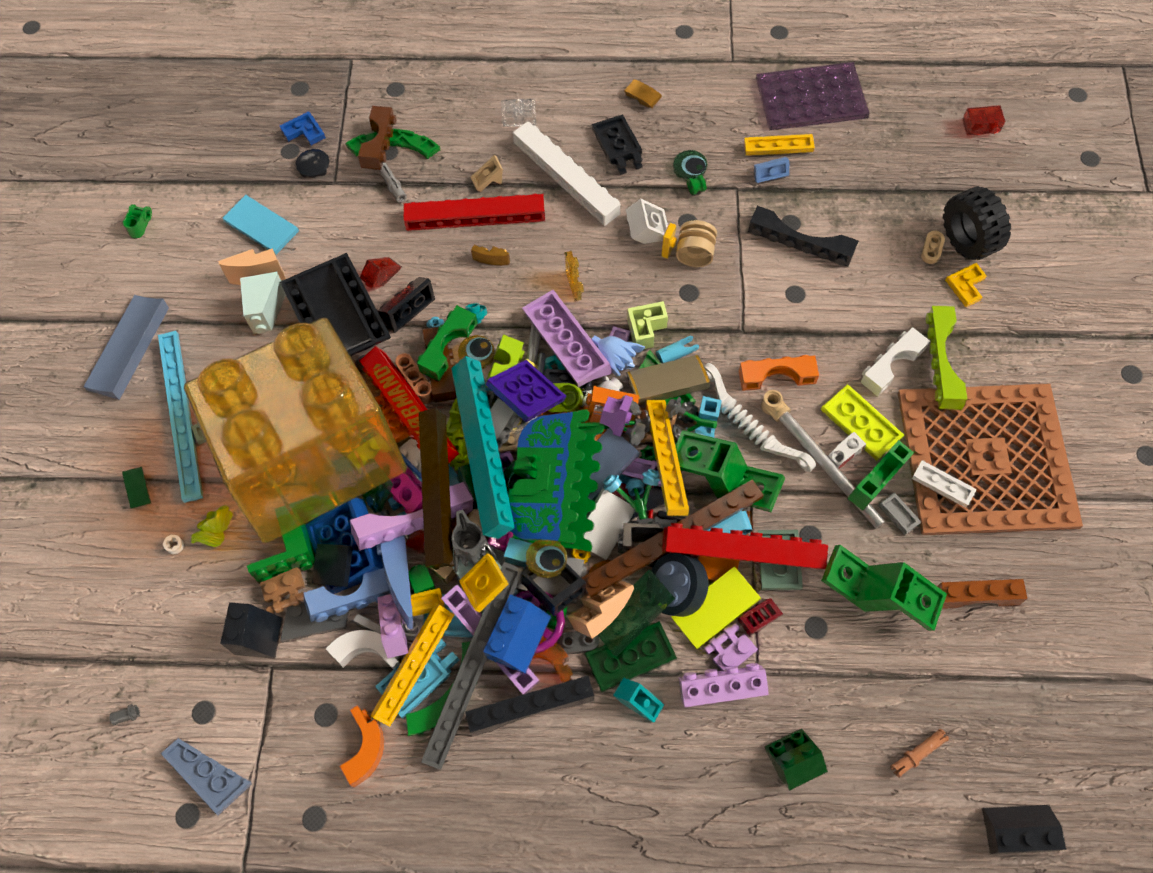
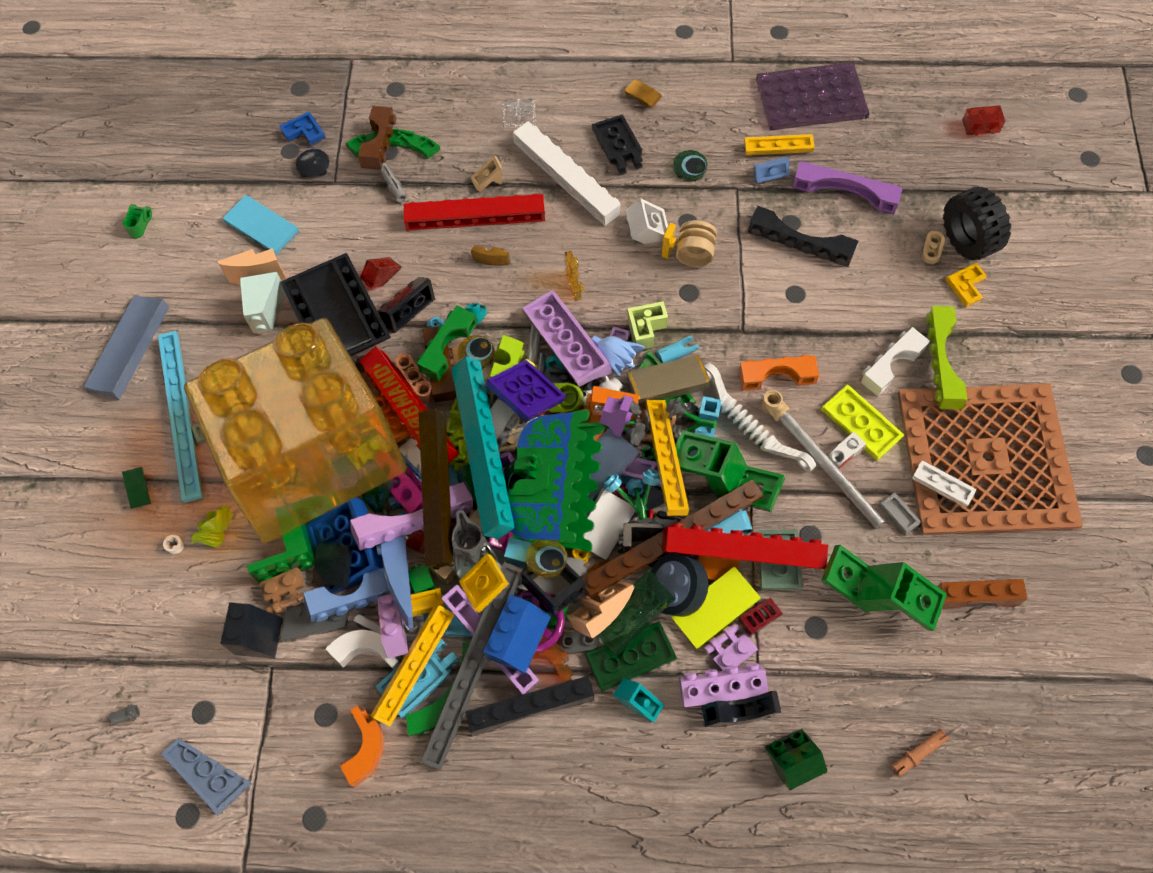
(696, 184): green wheel -> none
(741, 711): none -> black arch
(880, 194): none -> medium lavender arch
(880, 475): green arch -> none
(1023, 830): black slope -> none

